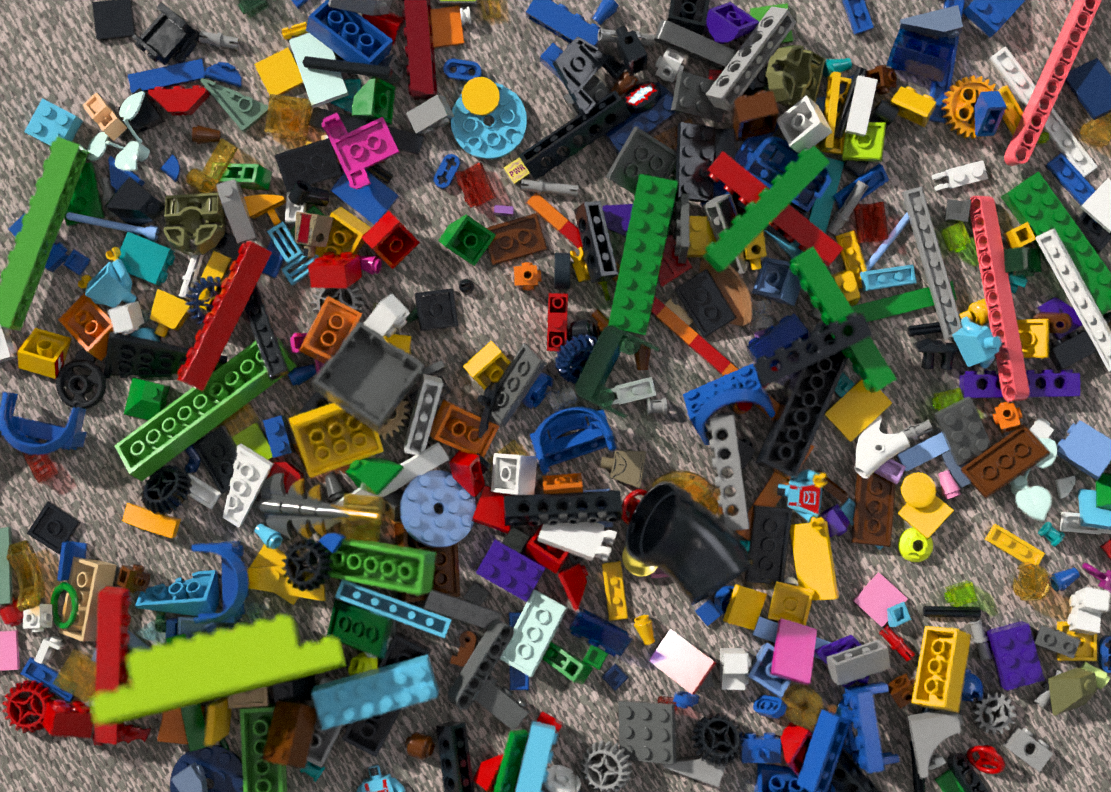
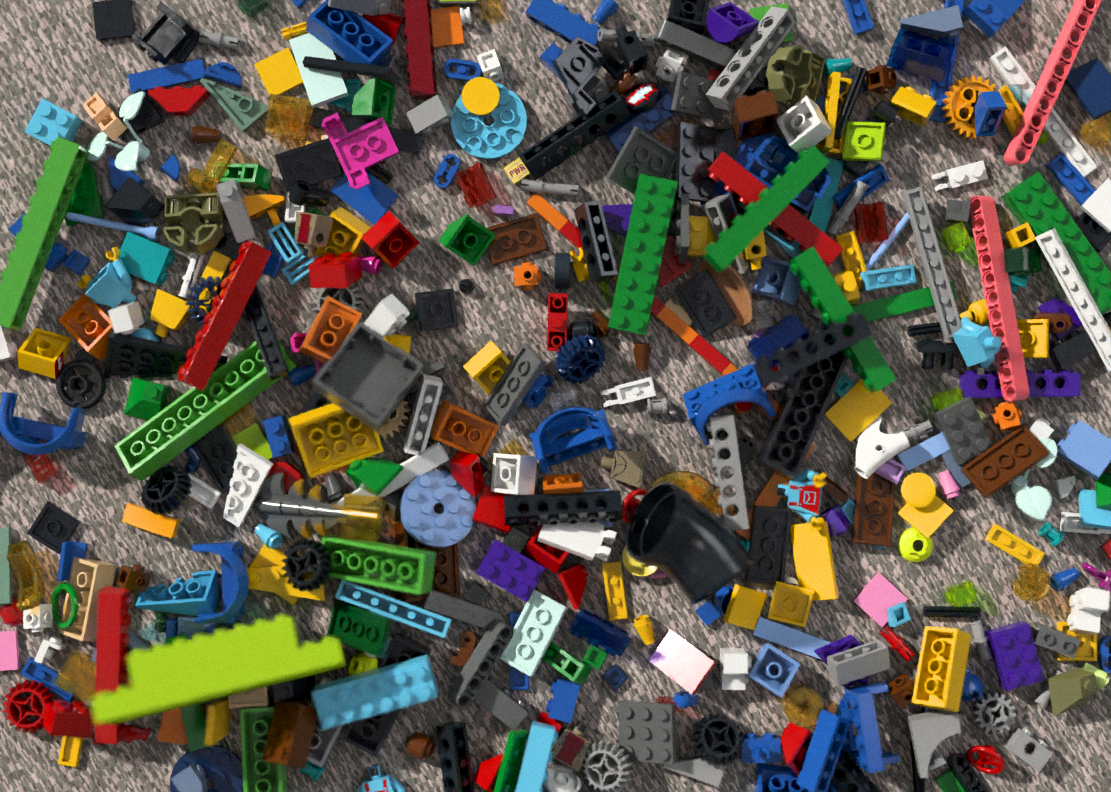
(70, 751): none -> yellow tile
(332, 541): blue tile -> none
(488, 401): black piece -> none
(490, 65): none -> white bracket
(563, 700): none -> blue brick
(571, 745): none -> torso
(601, 362): clear green windscreen -> none
(769, 706): blue plate -> none
(794, 651): dark pink tile -> none
(861, 105): white tile -> none
(1017, 92): none -> clear light blue tile

